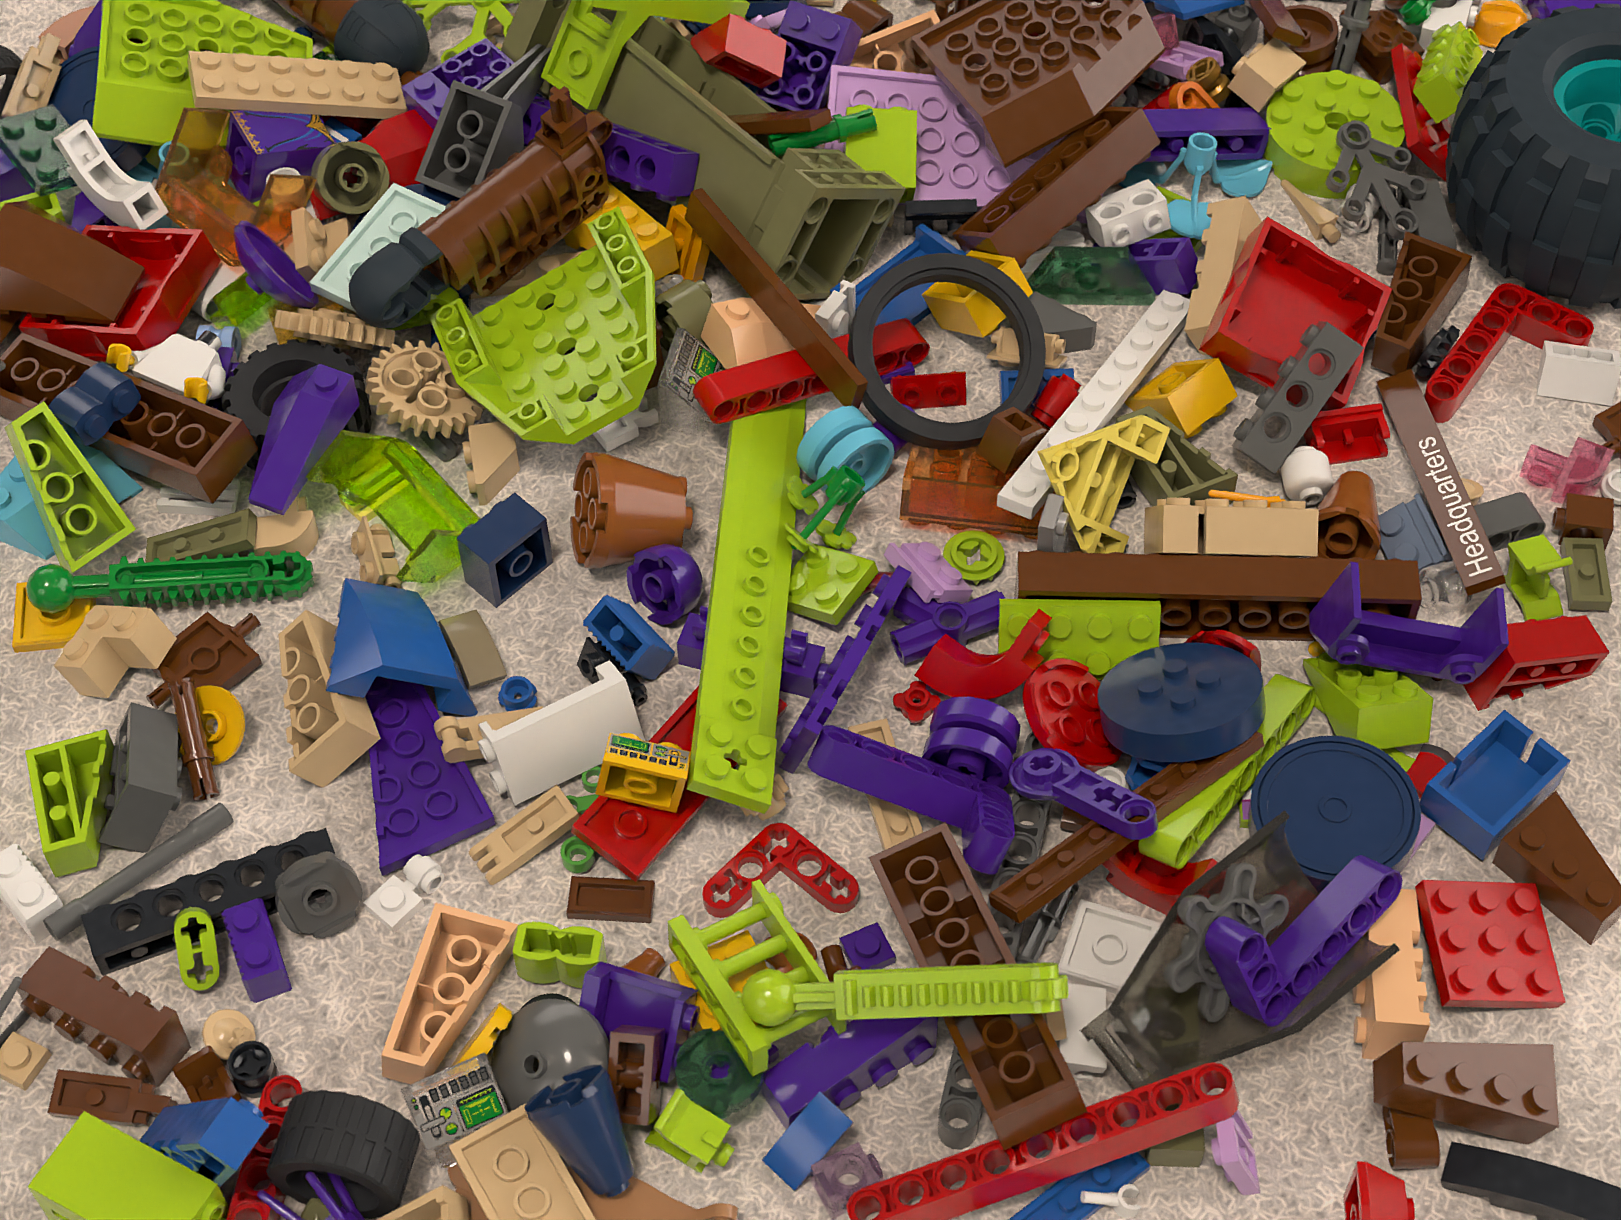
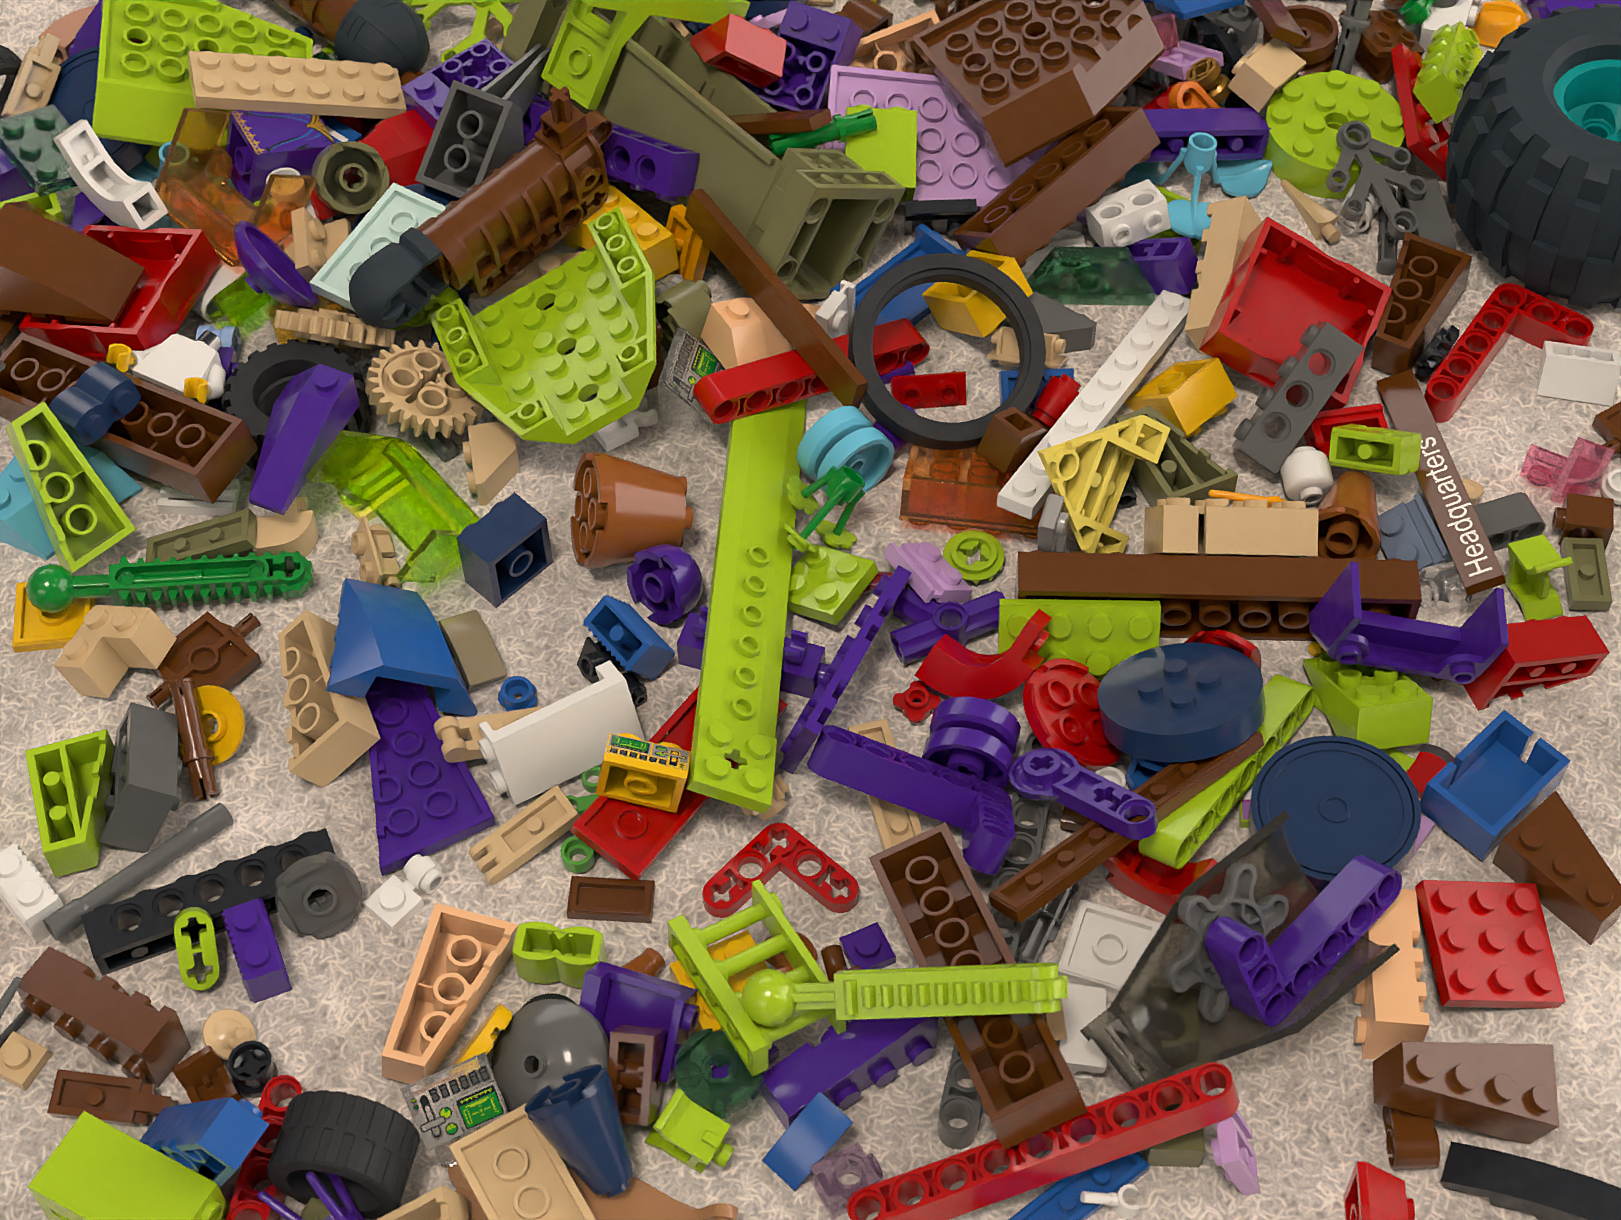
(1375, 449): none -> lime brick

